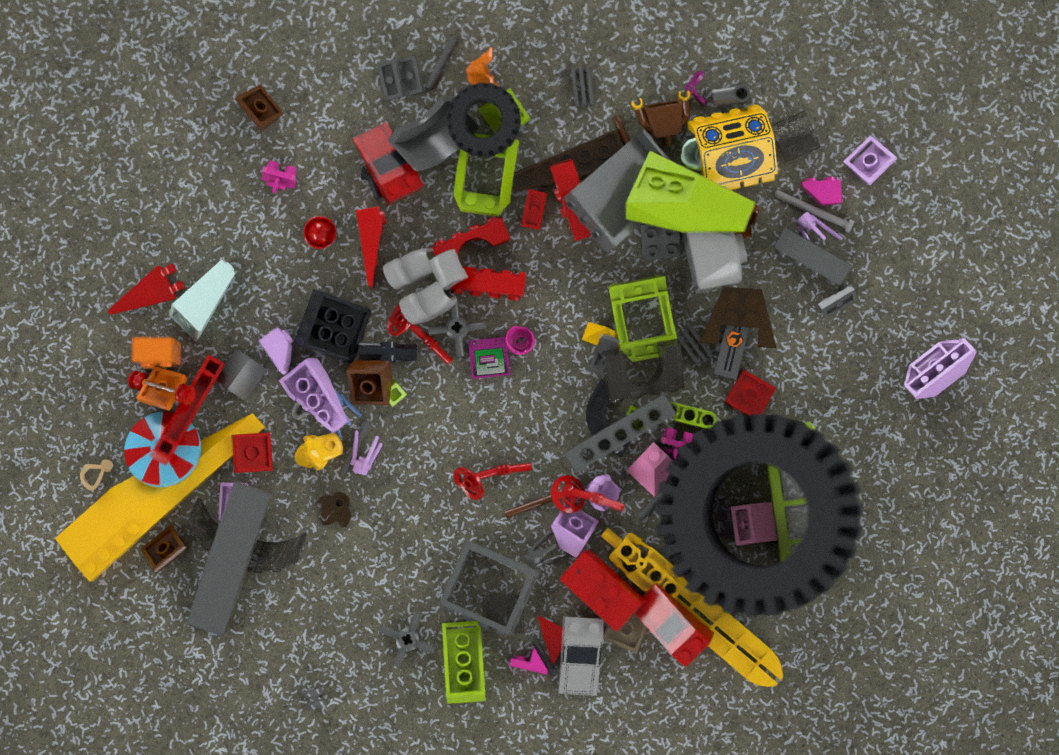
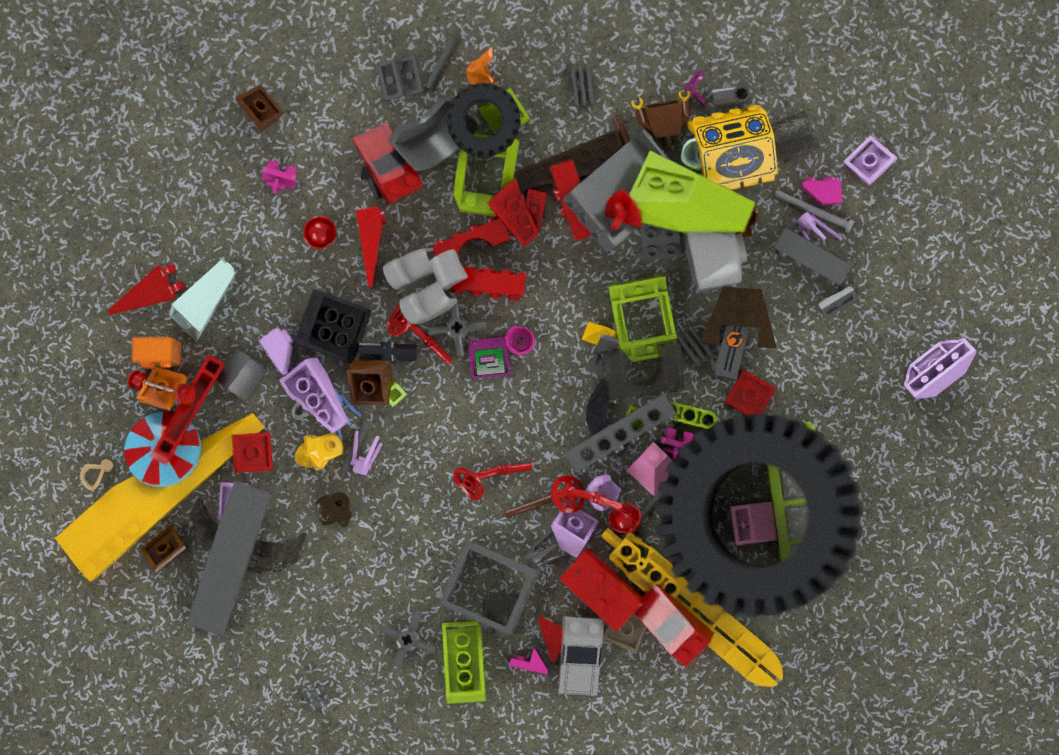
(512, 211): none -> red wing
(623, 209): none -> red shield
(626, 520): none -> red hat

